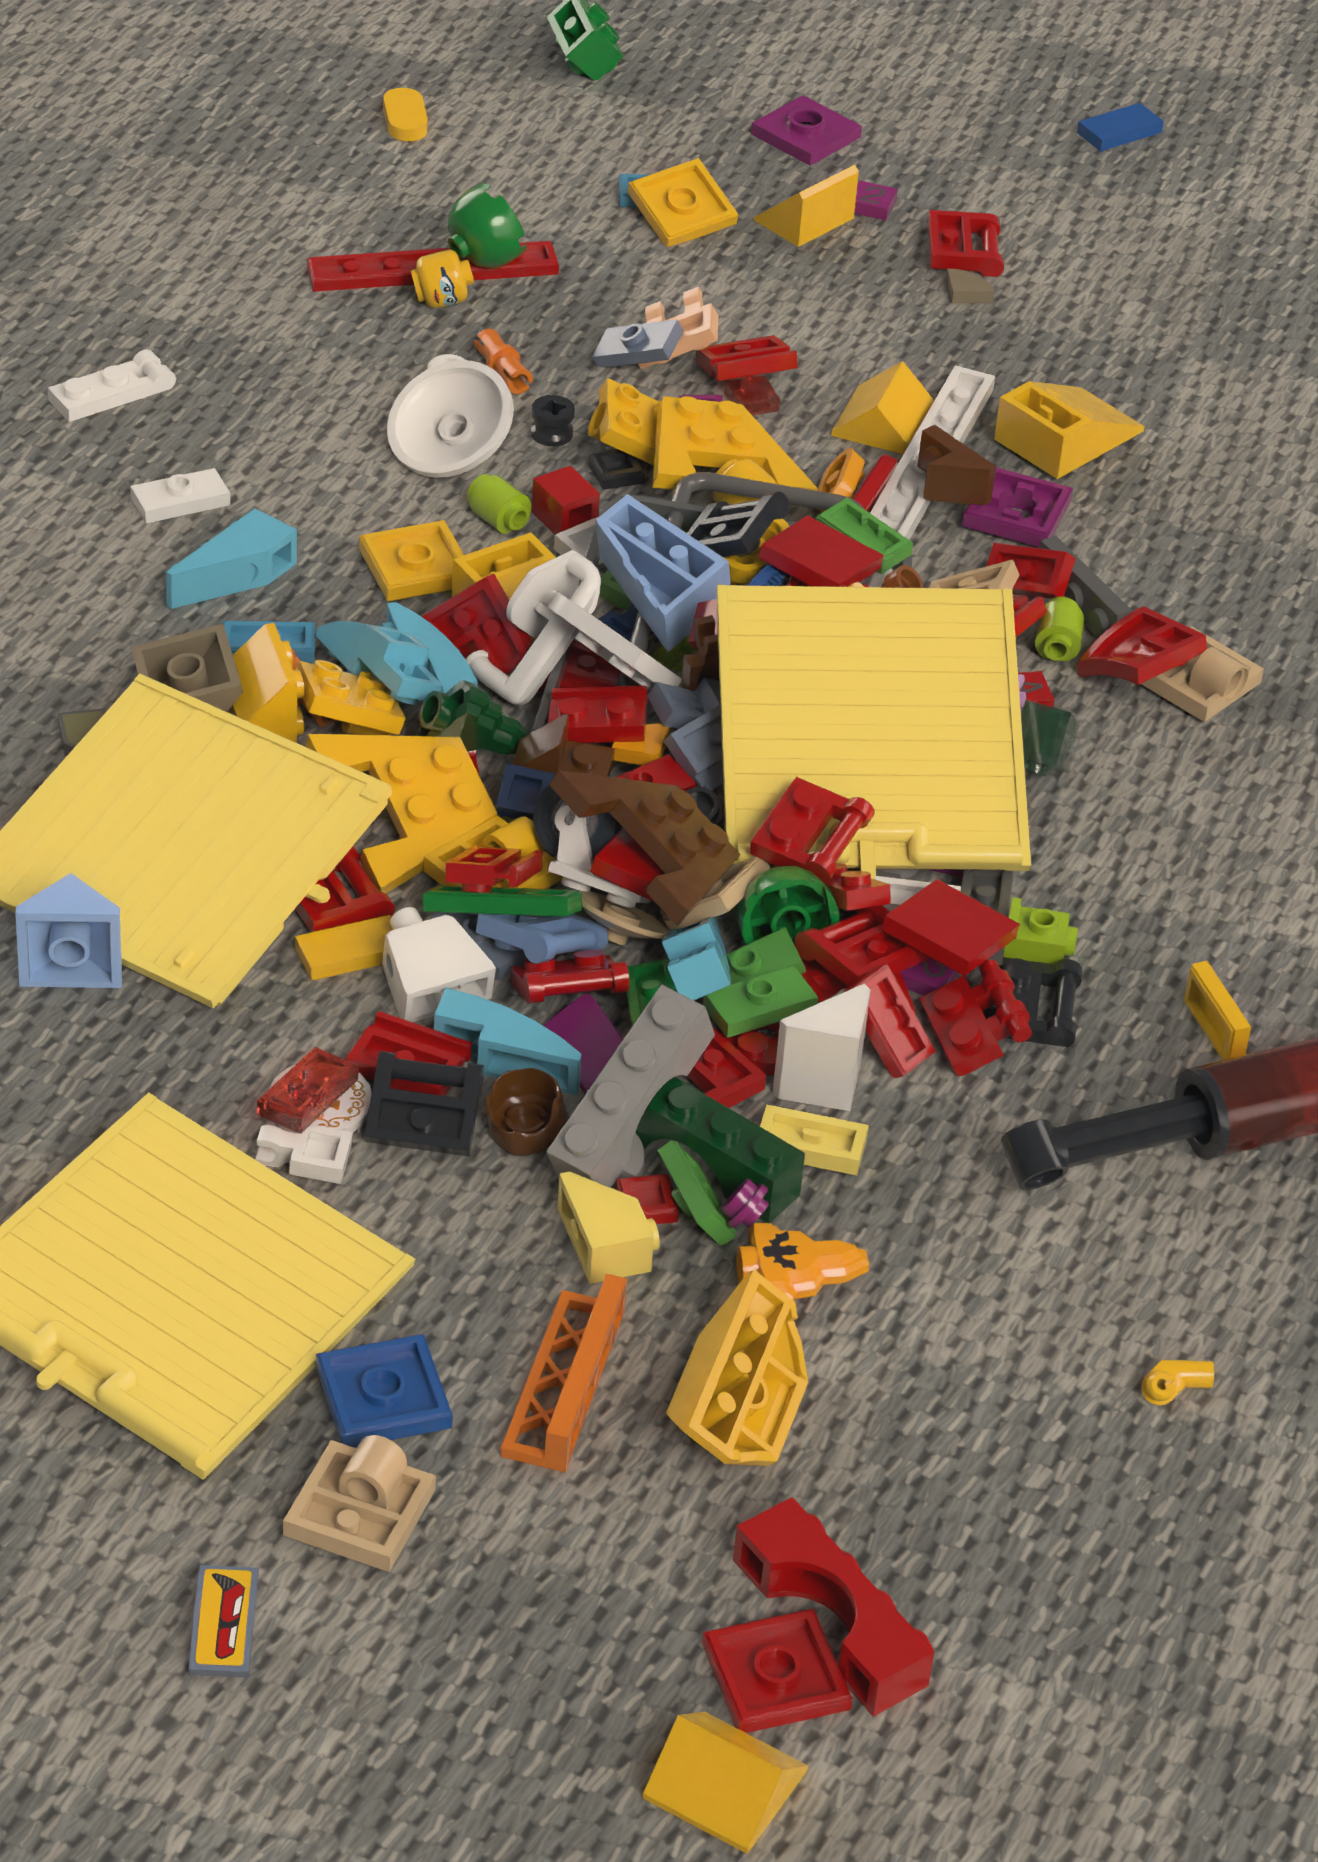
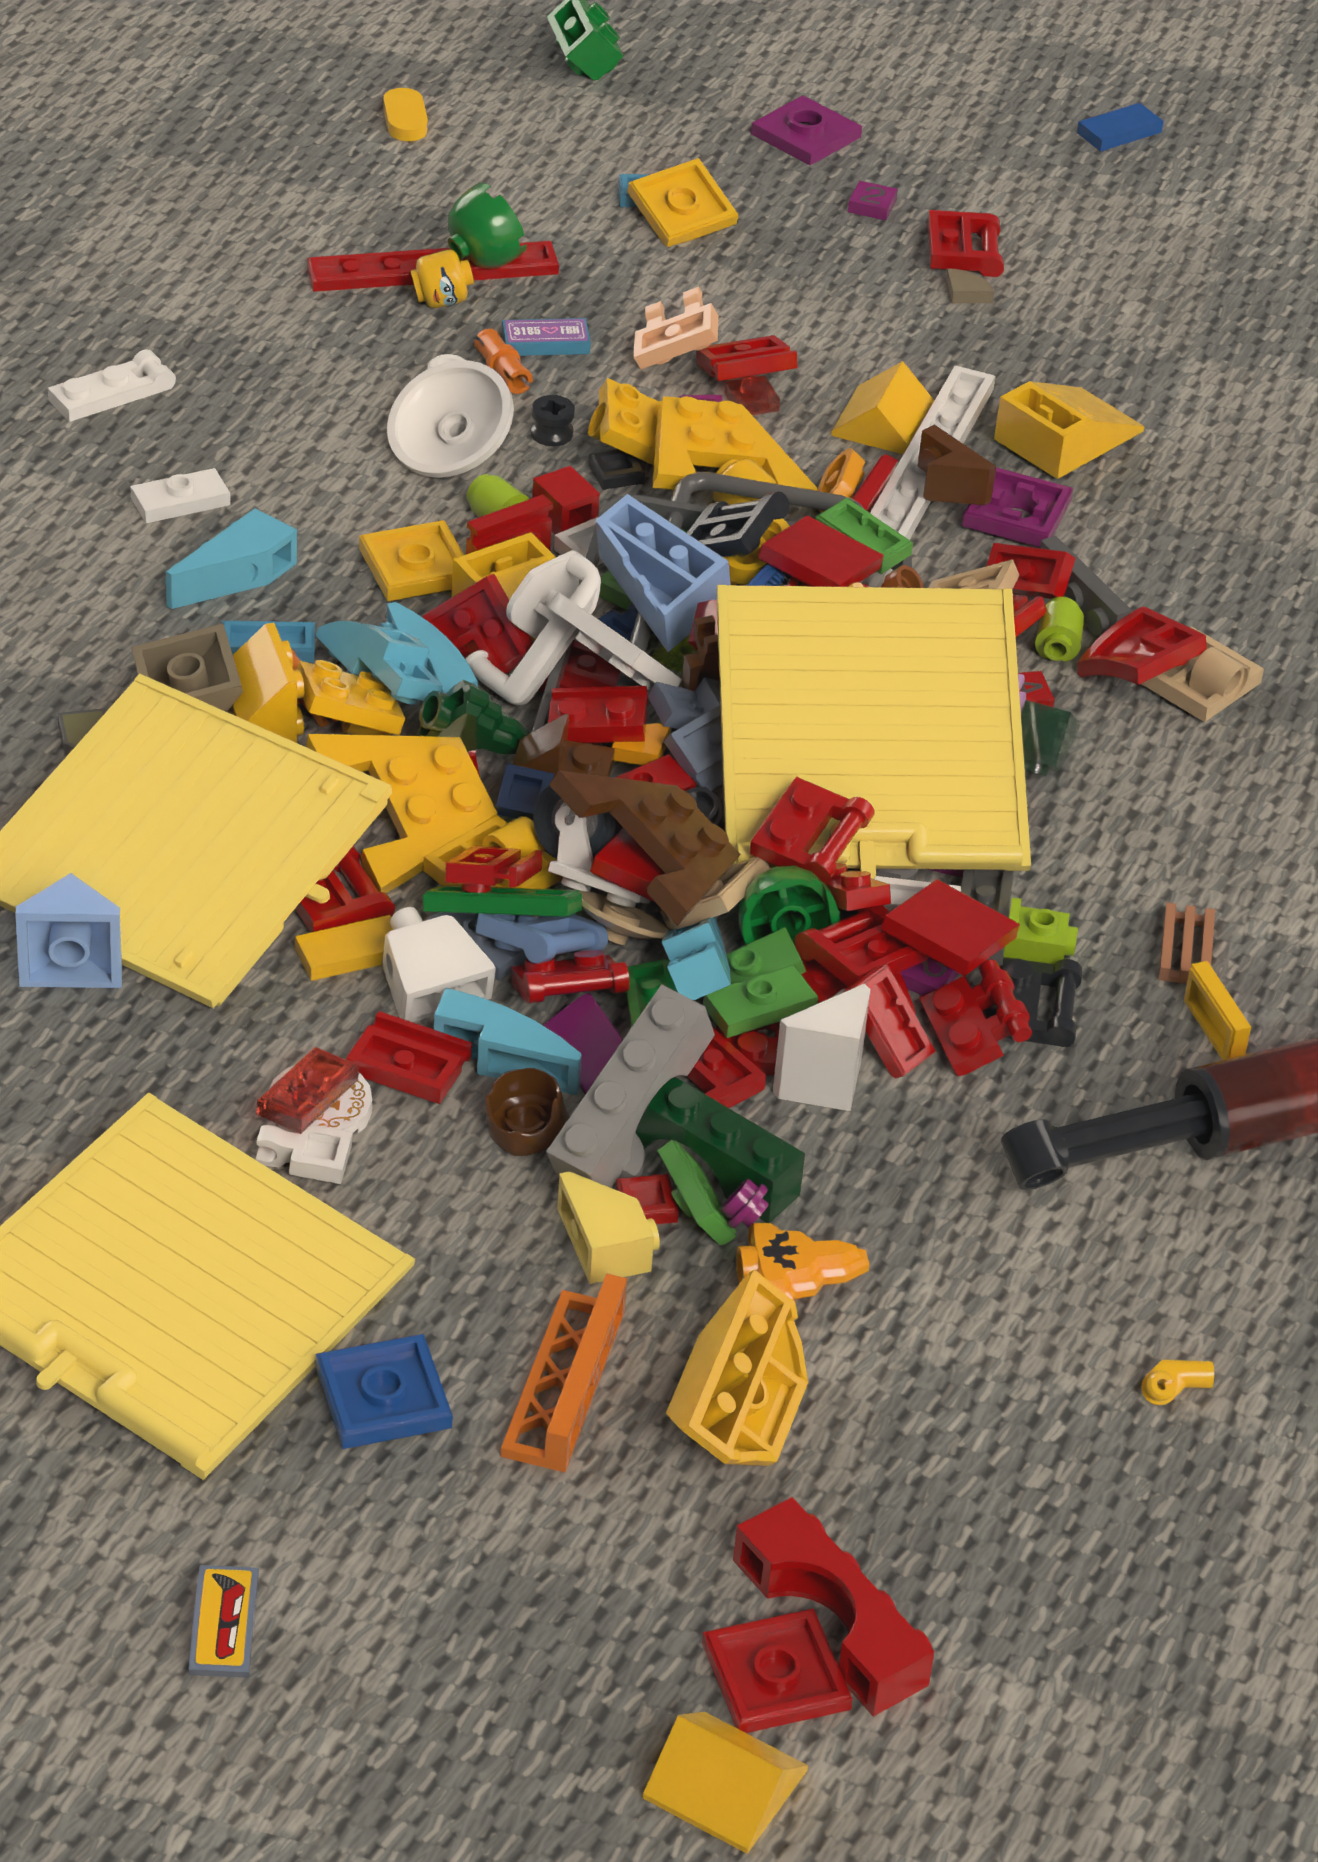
(361, 1502): tan plate -> none
(421, 1118): black plate -> none
(512, 522): none -> red plate
(547, 336): none -> tile
(638, 343): sand blue plate -> none
(814, 209): yellow slope -> none
(824, 1140): light yellow plate -> none
(1189, 920): none -> nougat tile

